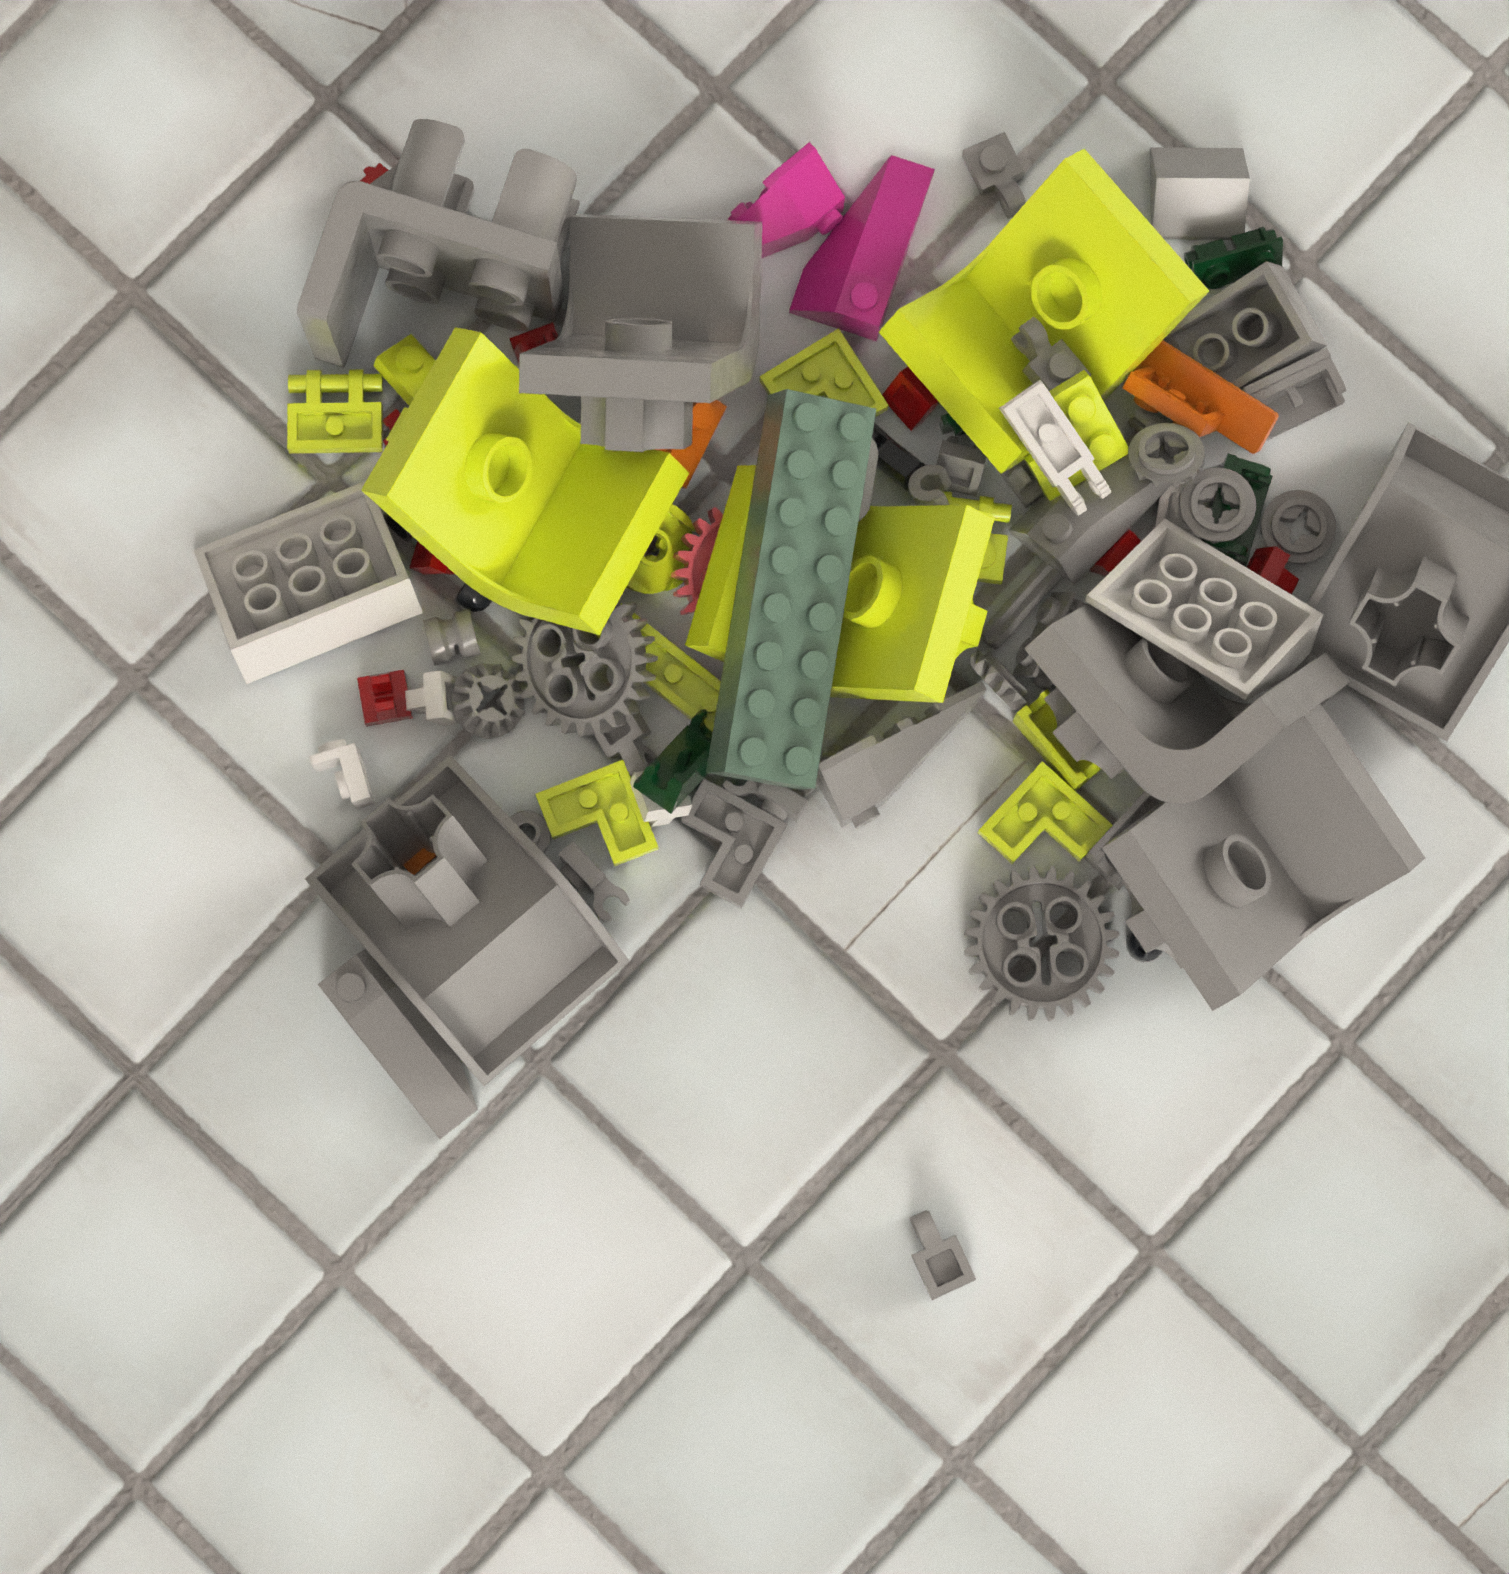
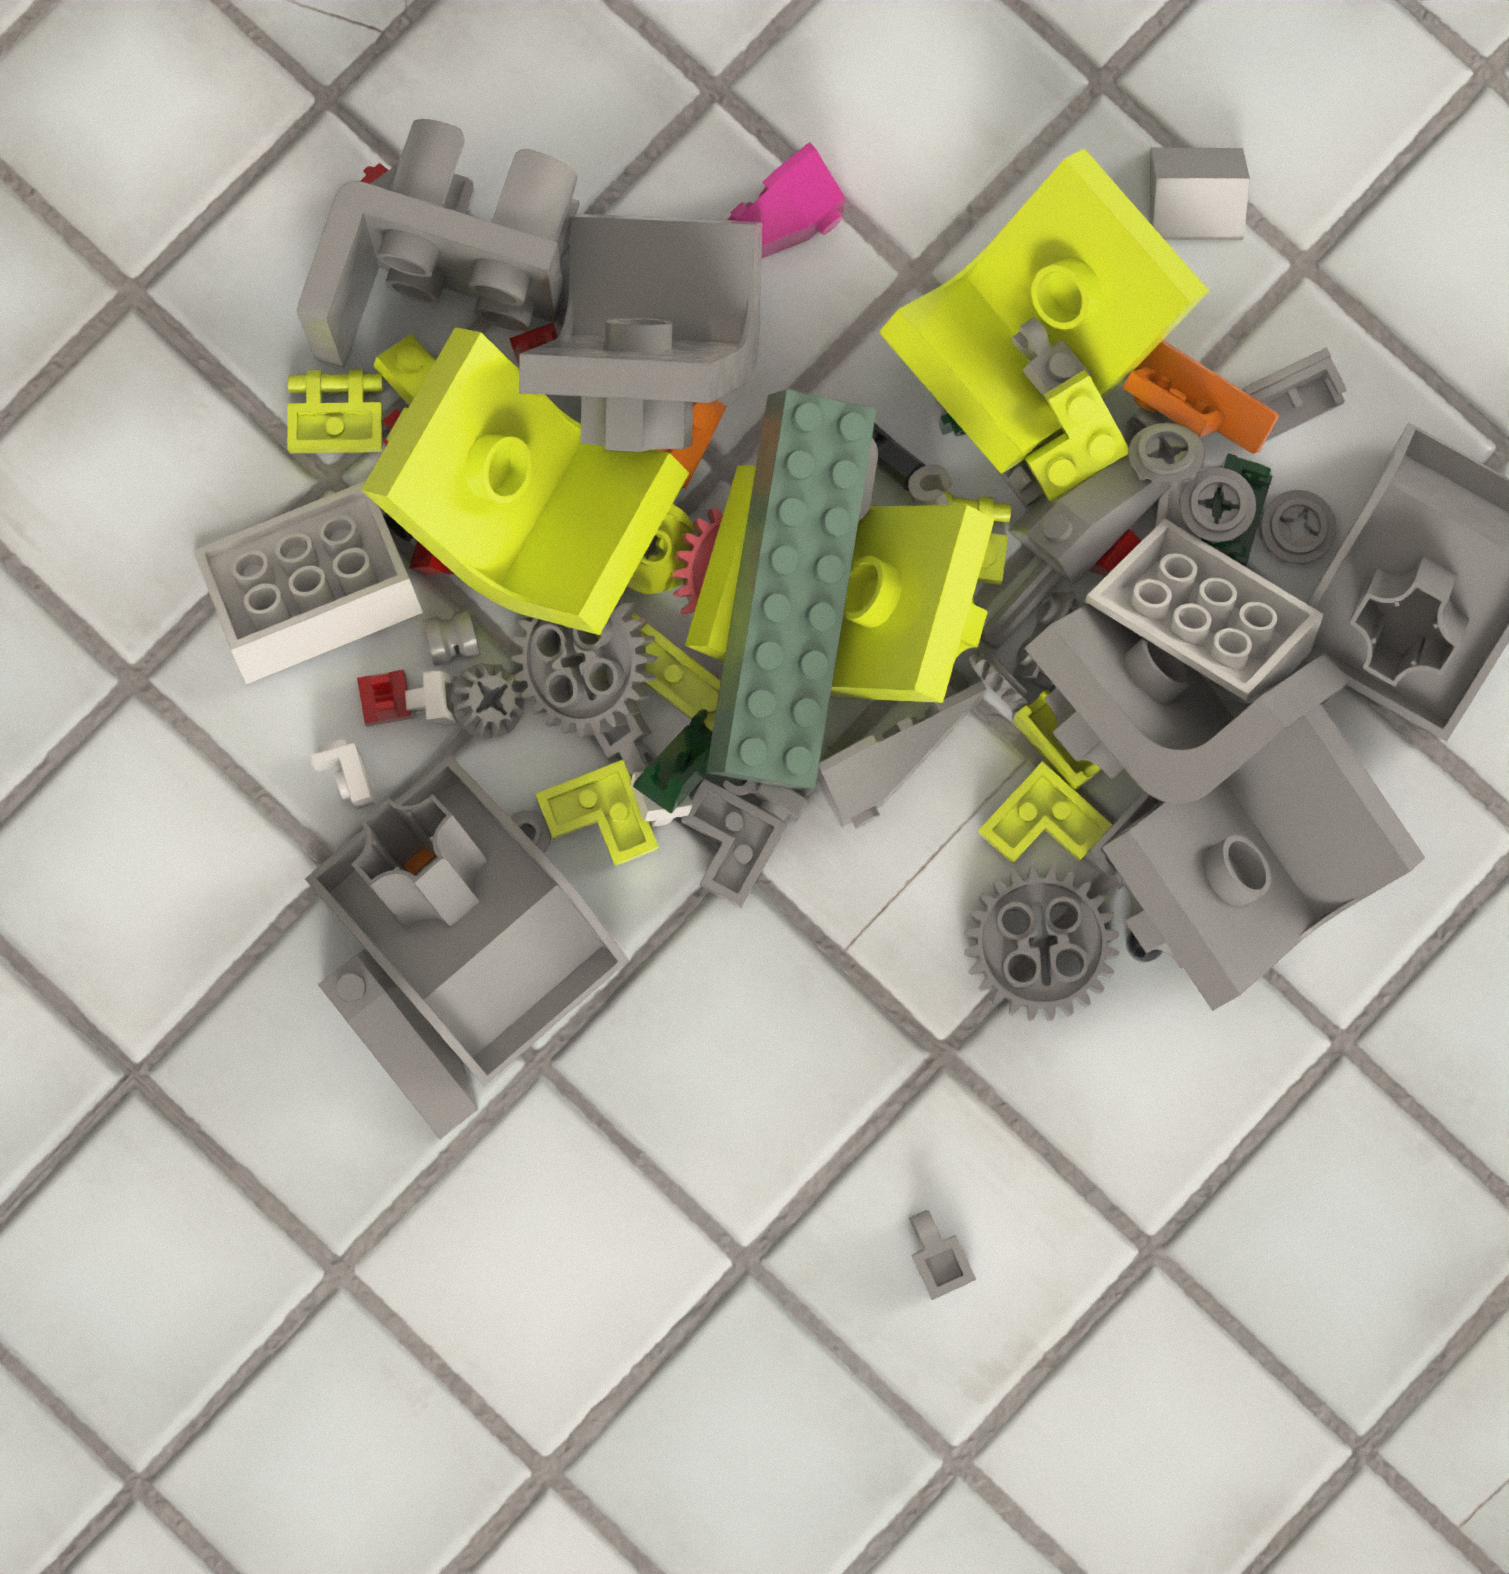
(471, 599): black hinge -> none
(583, 872): light grey plate -> none
(826, 370): neon yellow plate -> none
(861, 259): dark pink wedge -> none
(910, 399): red tile -> none
(962, 465): light grey tile -> none
(997, 169): light grey plate -> none
(1053, 443): white hinge -> none
(1221, 267): dark green hinge -> none
(1250, 328): light grey slope -> none
(1270, 565): red tile -> none

